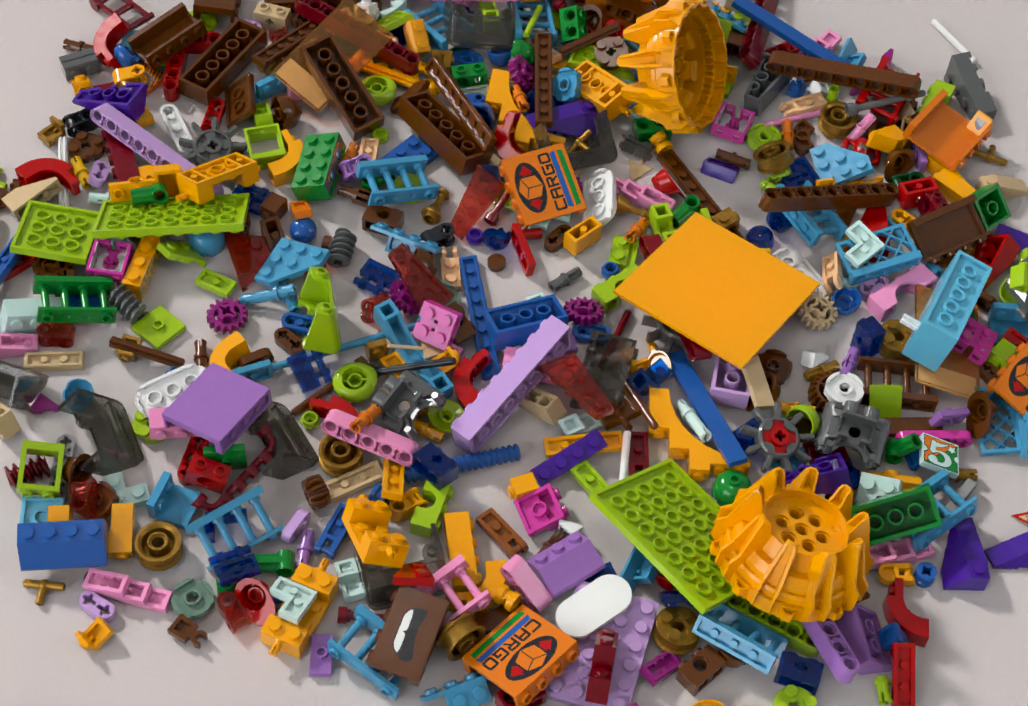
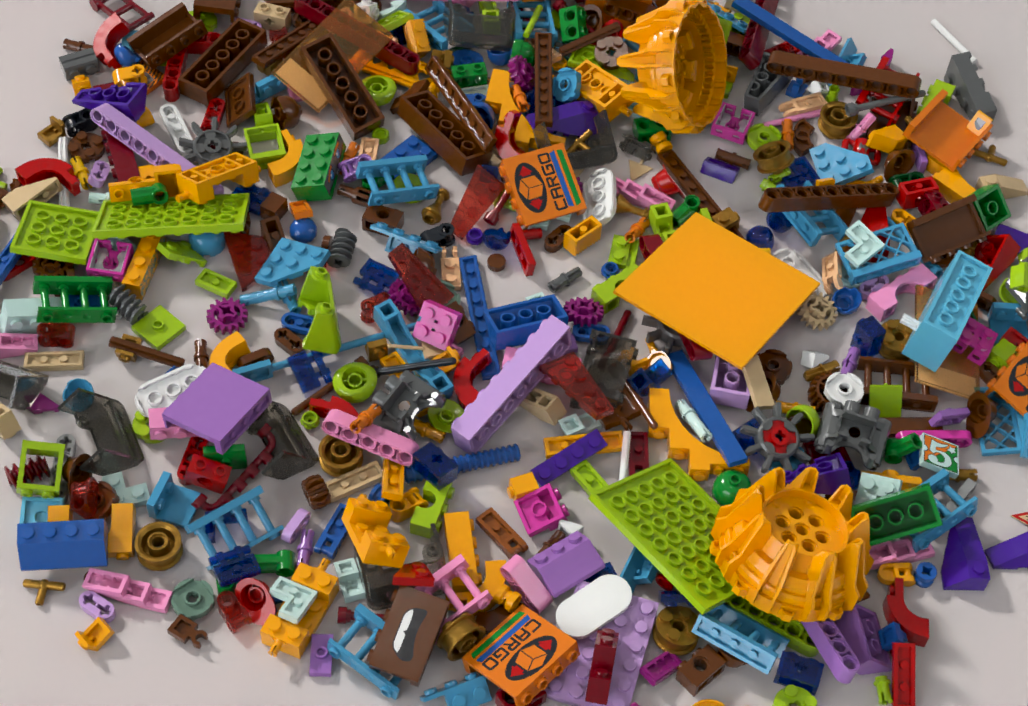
(907, 110): tan piece -> none

